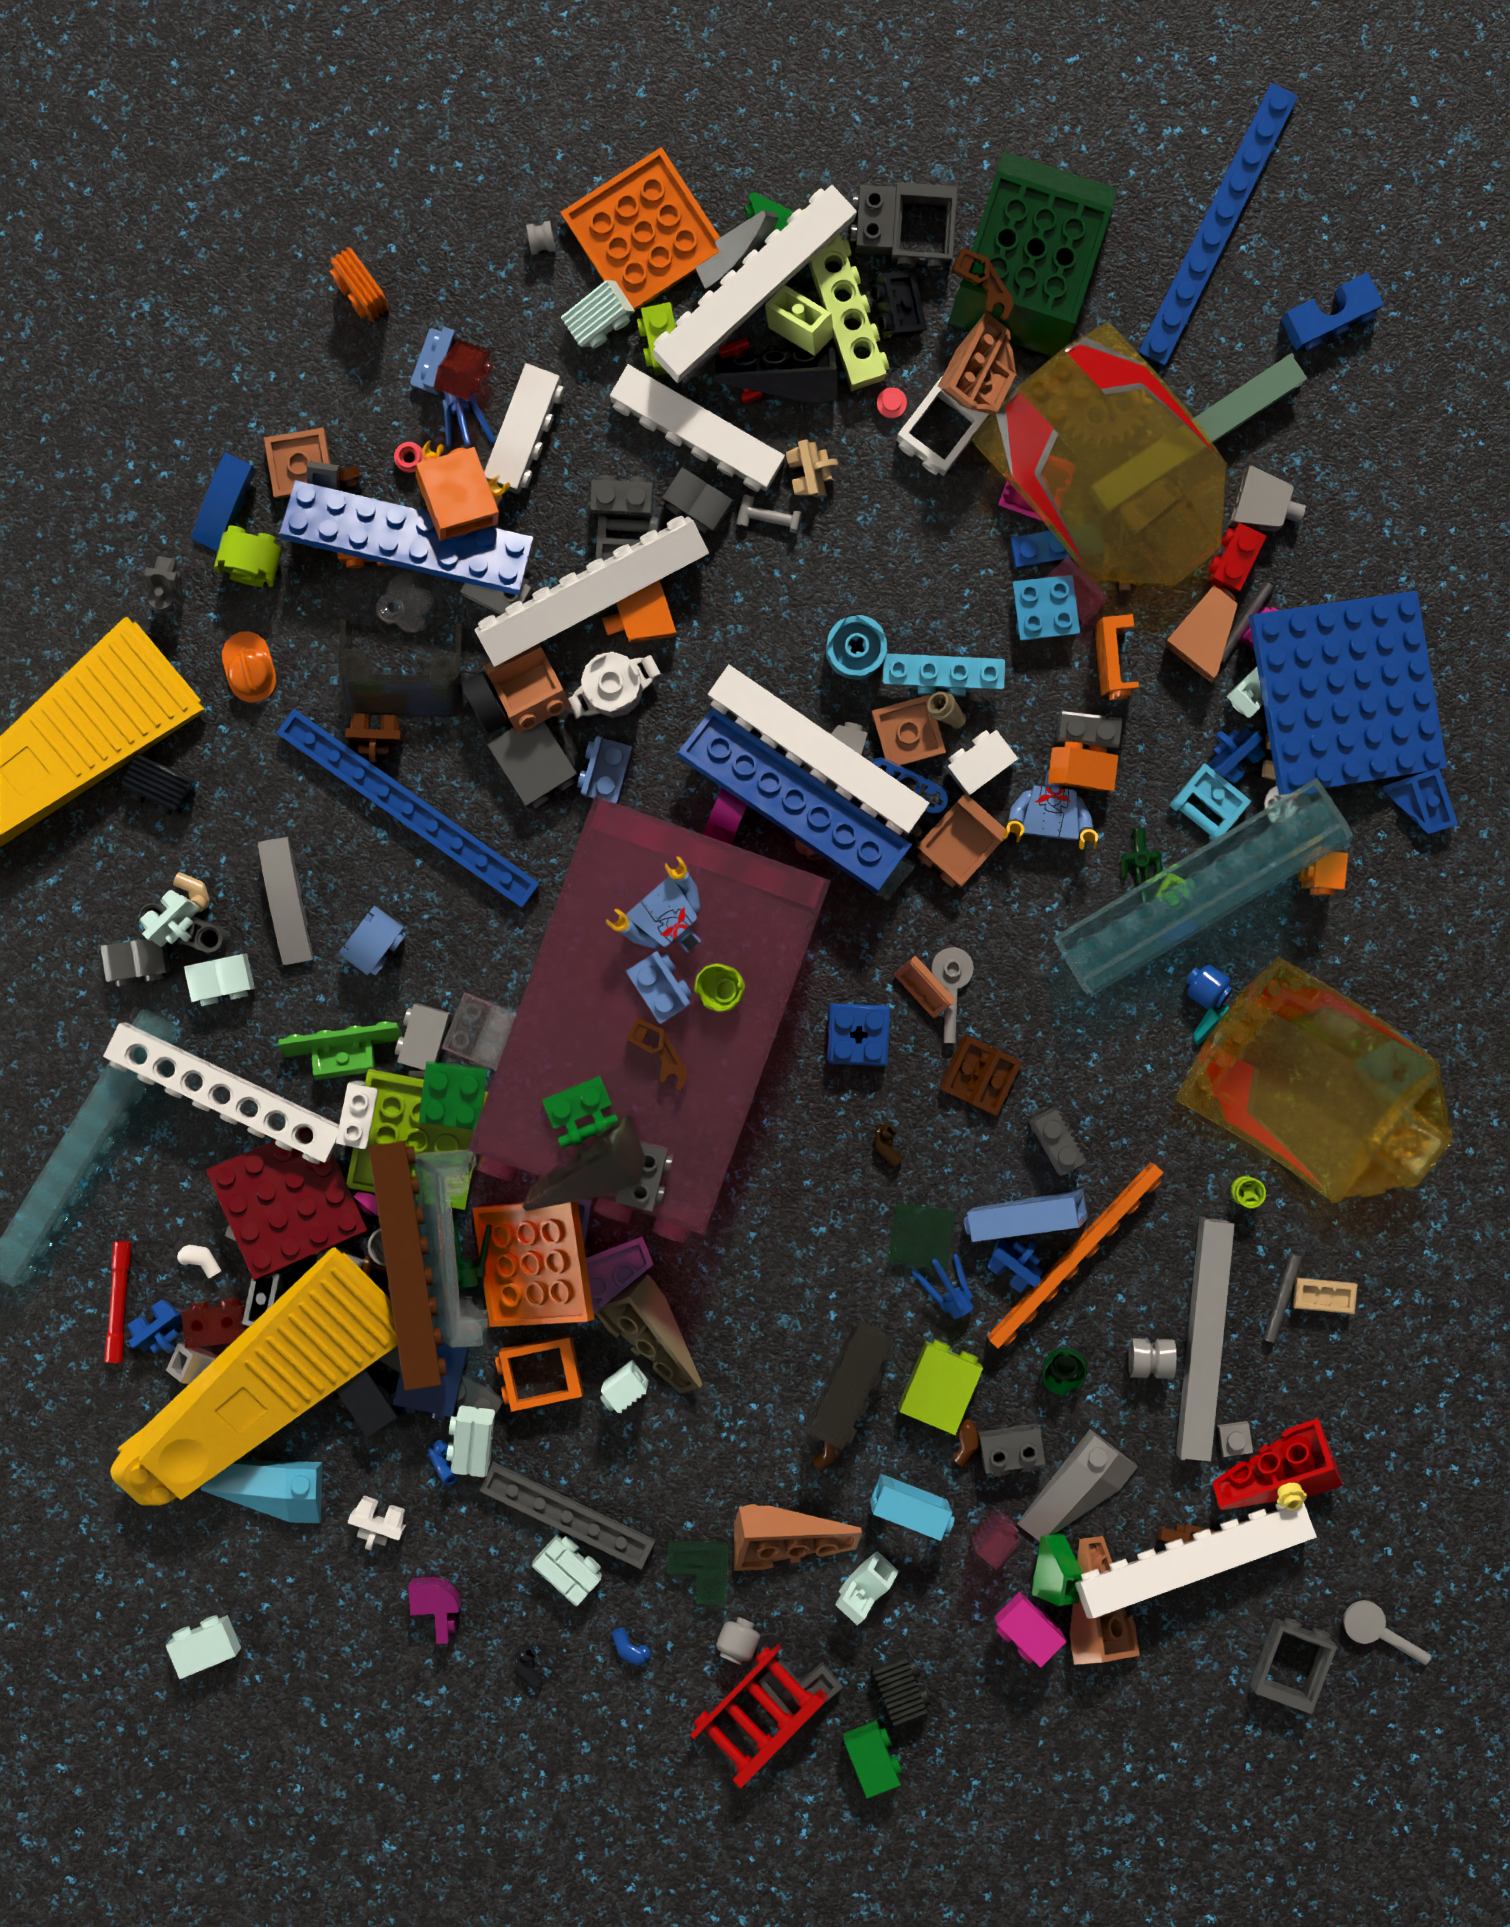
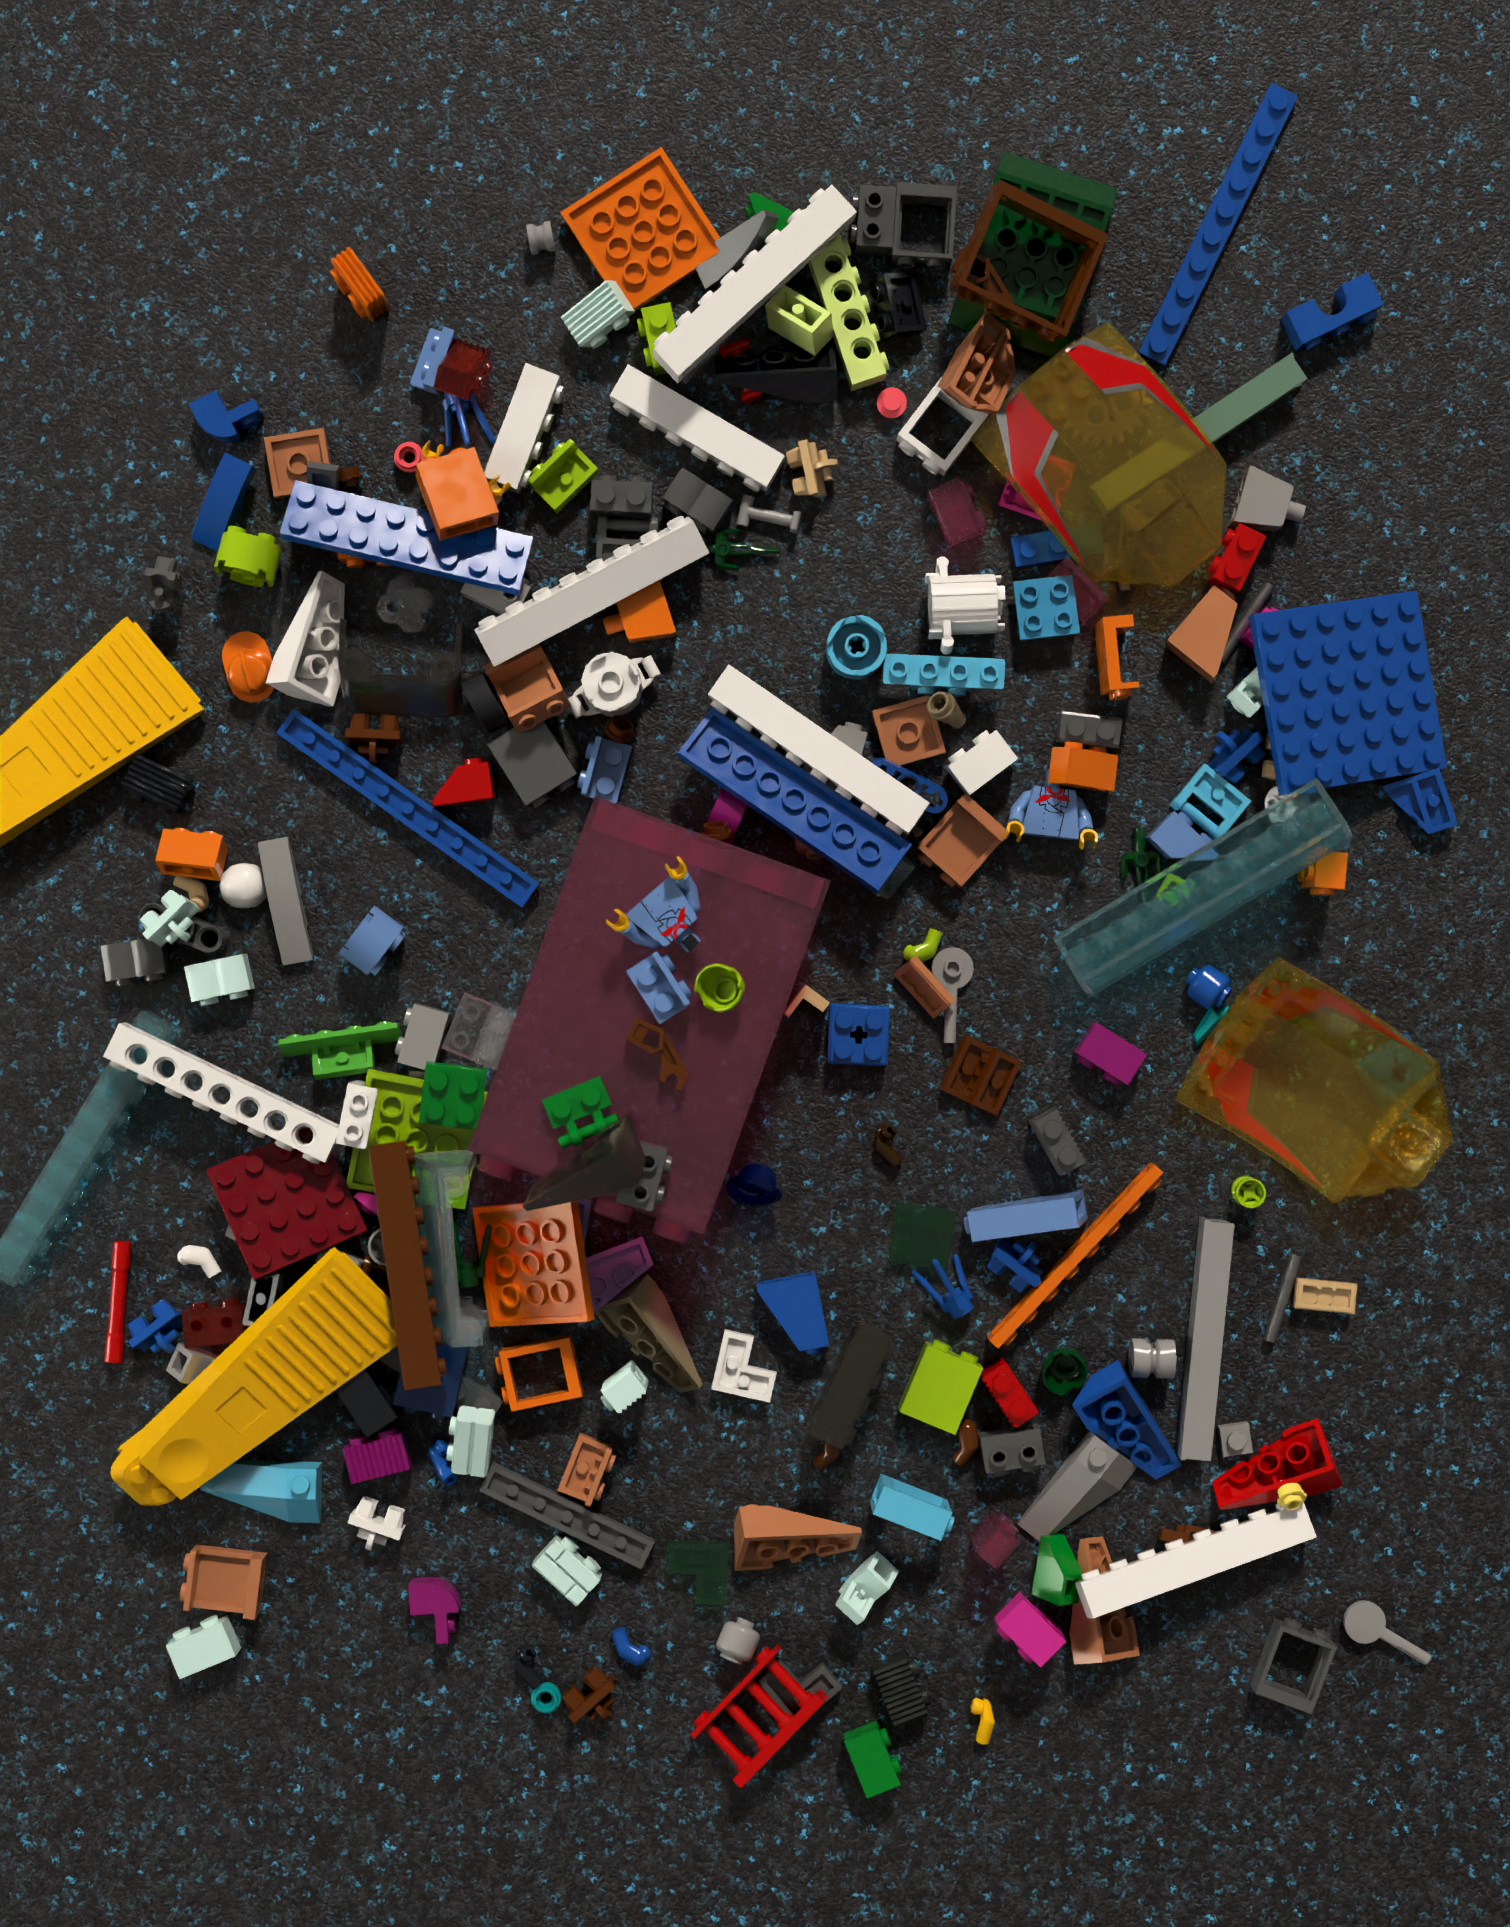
(191, 854): none -> orange brick
(224, 424): none -> blue brick
(224, 1580): none -> nougat panel
(243, 886): none -> white hair
(309, 652): none -> white wedge
(377, 1455): none -> magenta brick
(467, 785): none -> red slope
(546, 1706): none -> teal plate
(562, 475): none -> lime bracket
(580, 1704): none -> reddish brown hips
(586, 1469): none -> nougat bracket
(619, 729): none -> reddish brown plate
(717, 830): none -> reddish brown plate
(723, 549): none -> dark green piece
(735, 1375): none -> white plate
(754, 1185): none -> clear blue hat
(798, 1309): none -> blue slope
(810, 996): none -> tan panel
(925, 950): none -> lime arm
(956, 512): none -> clear pink brick
(962, 604): none -> white container
(987, 1721): none -> yellow arm
(1008, 1392): none -> red brick
(1051, 218): none -> reddish brown window
(1109, 1053): none -> magenta brick
(1119, 1415): none -> blue wedge
(1176, 837): none -> medium blue slope

